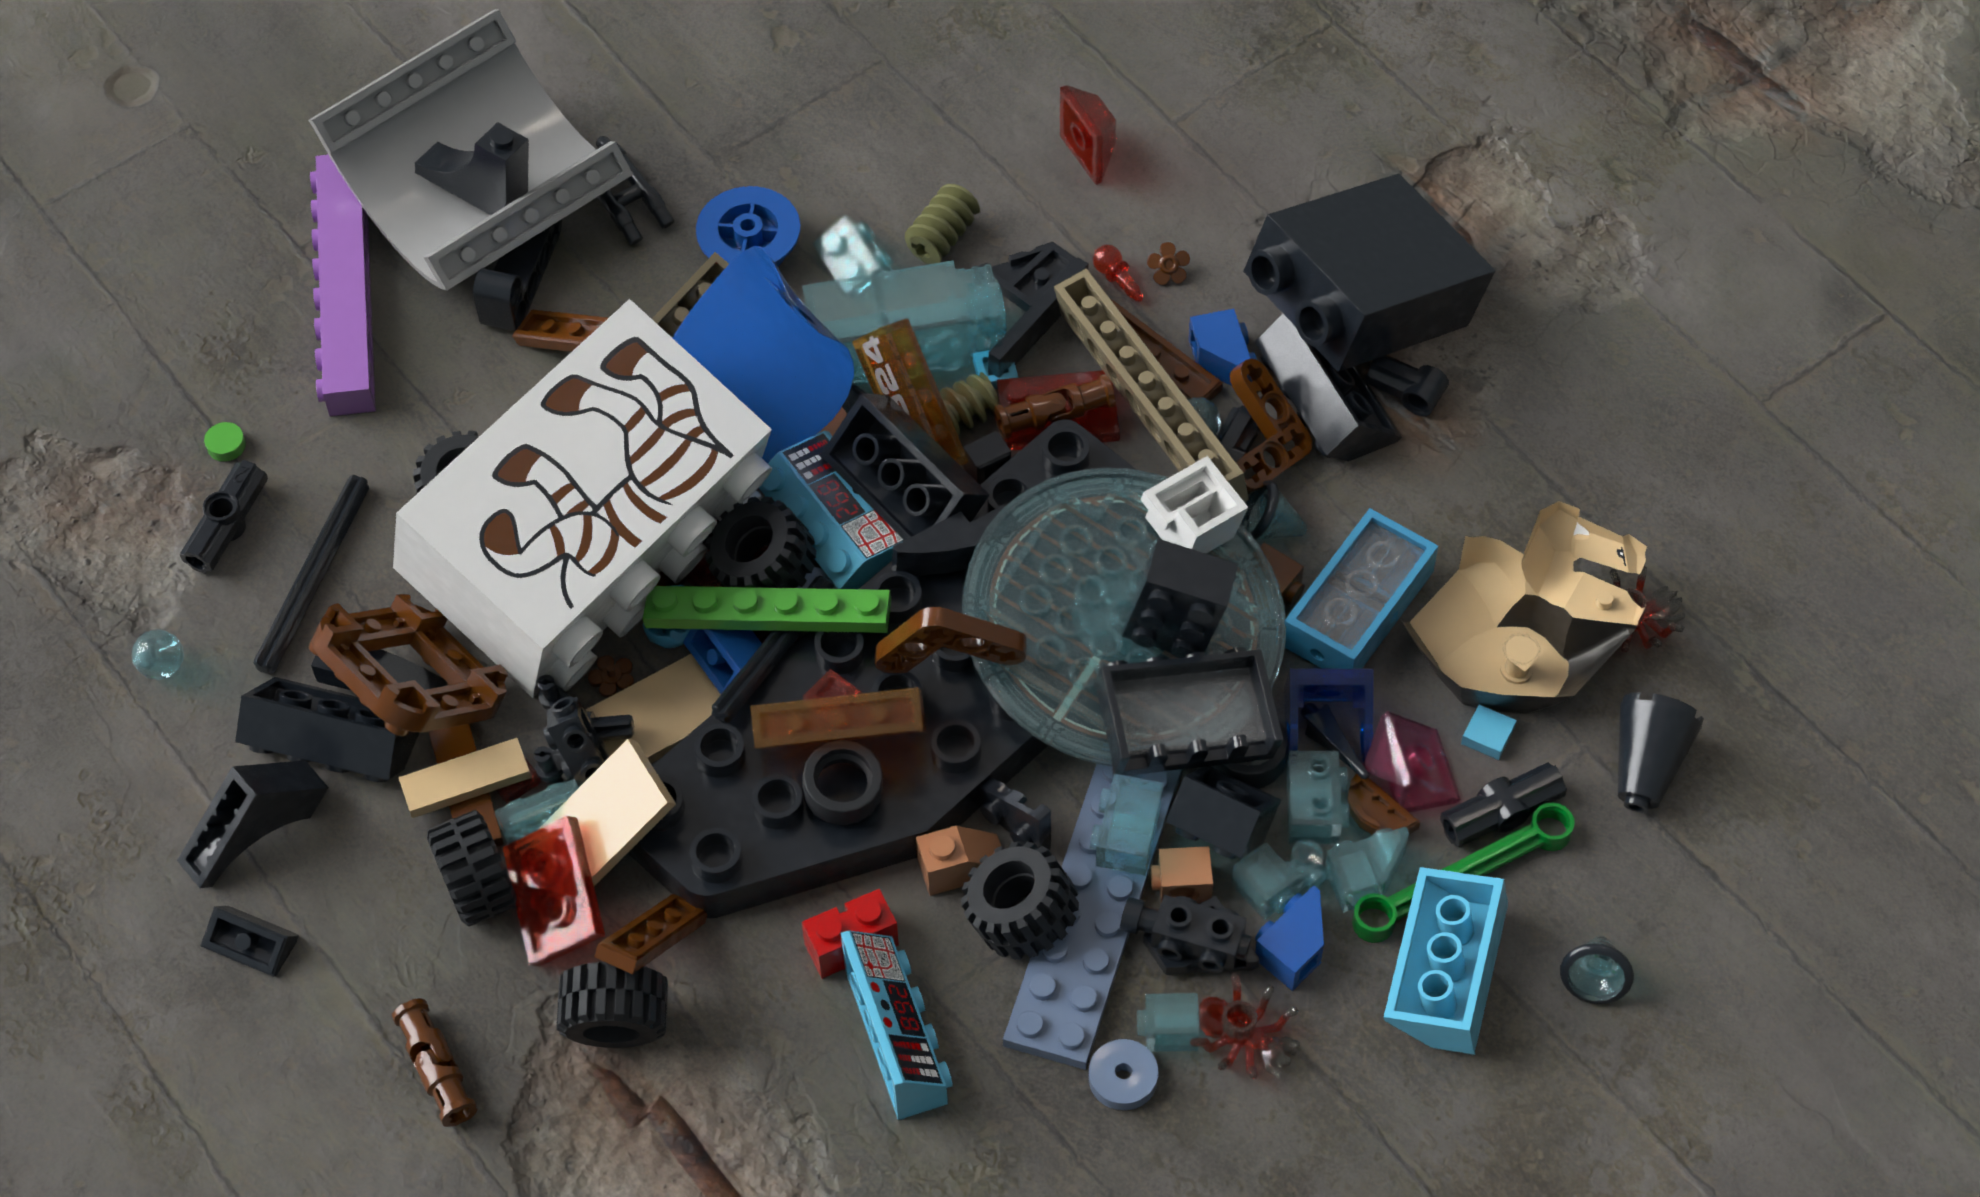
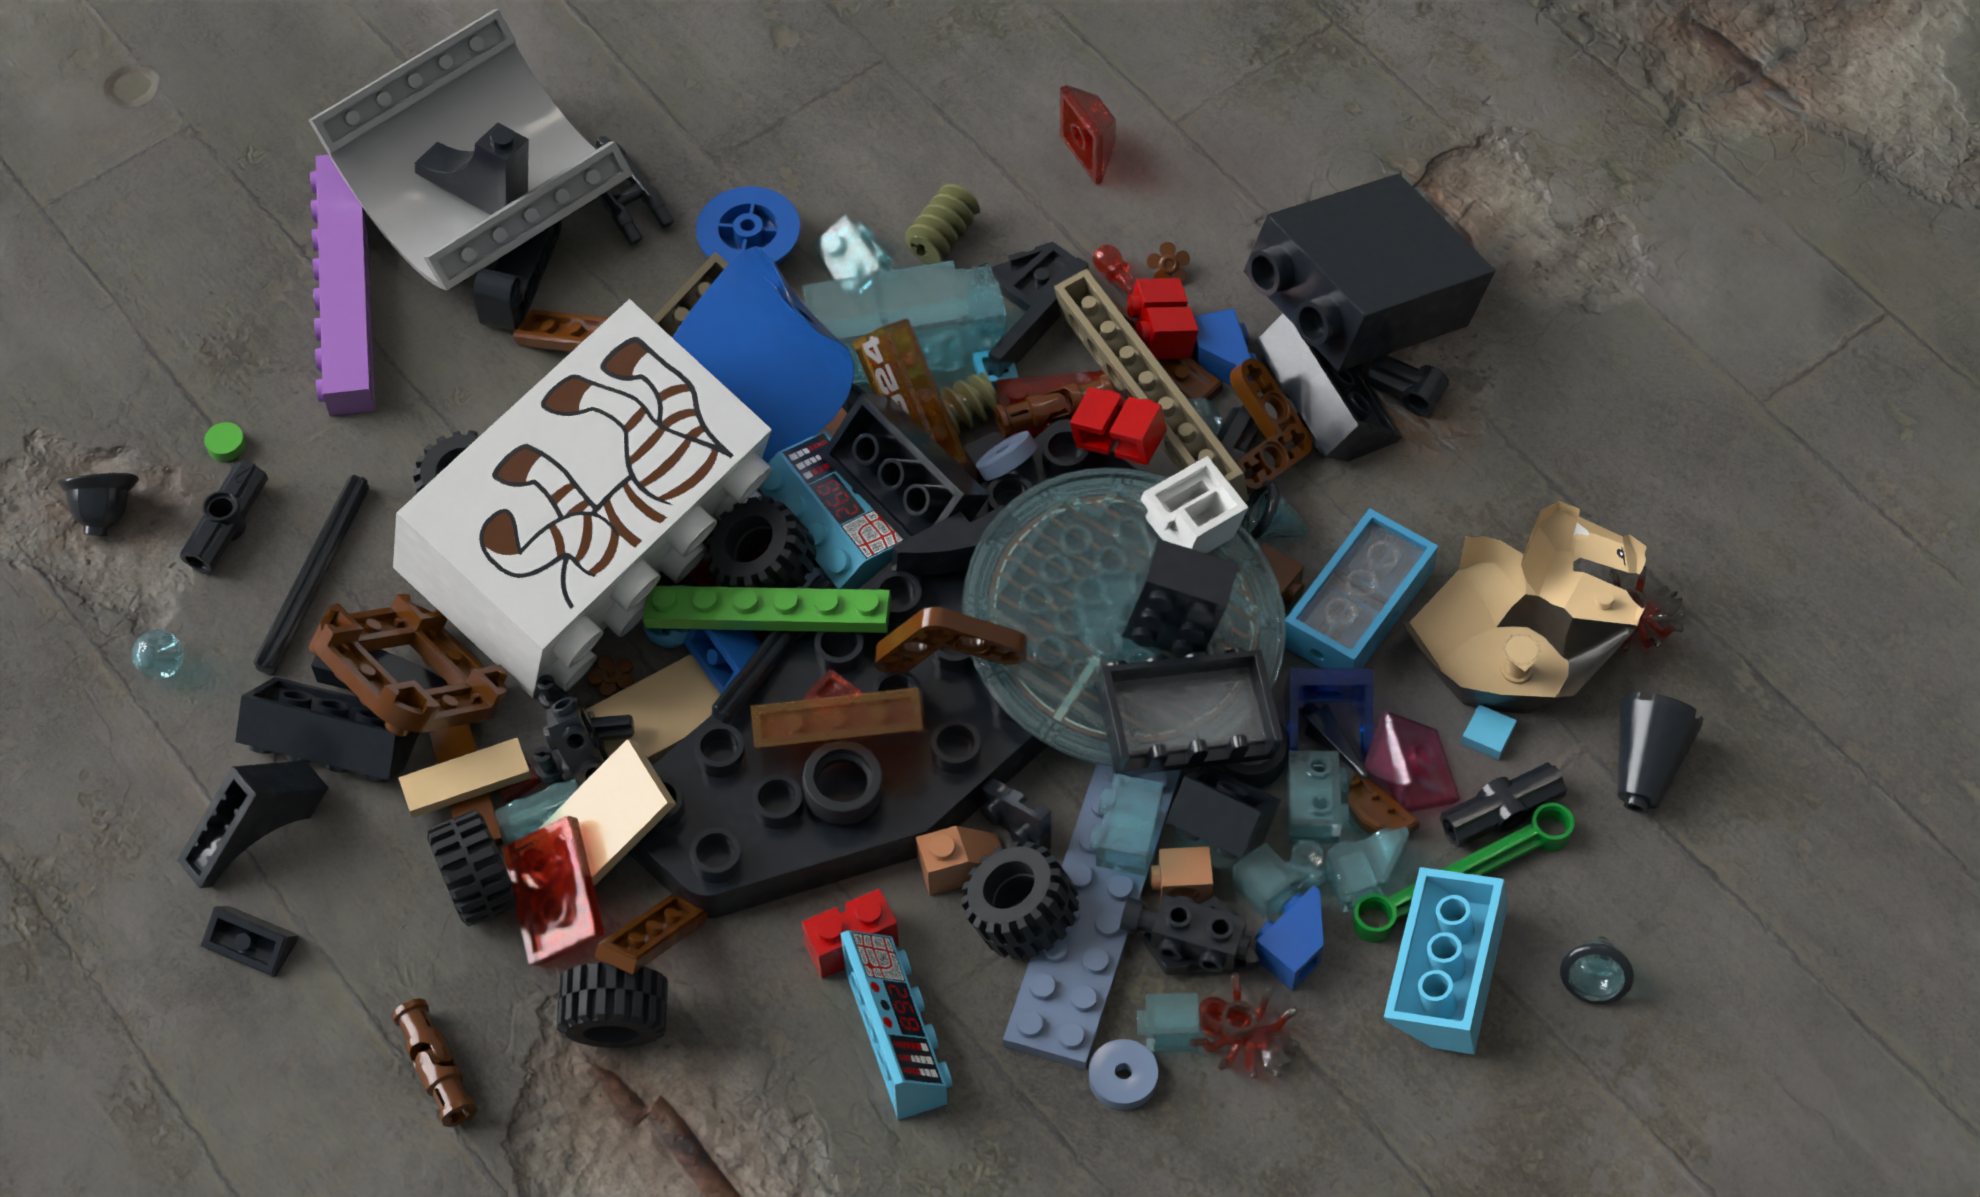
(98, 499): none -> black hat
(1006, 455): none -> sand blue piece
(1106, 417): none -> red piece
(1163, 317): none -> red piece

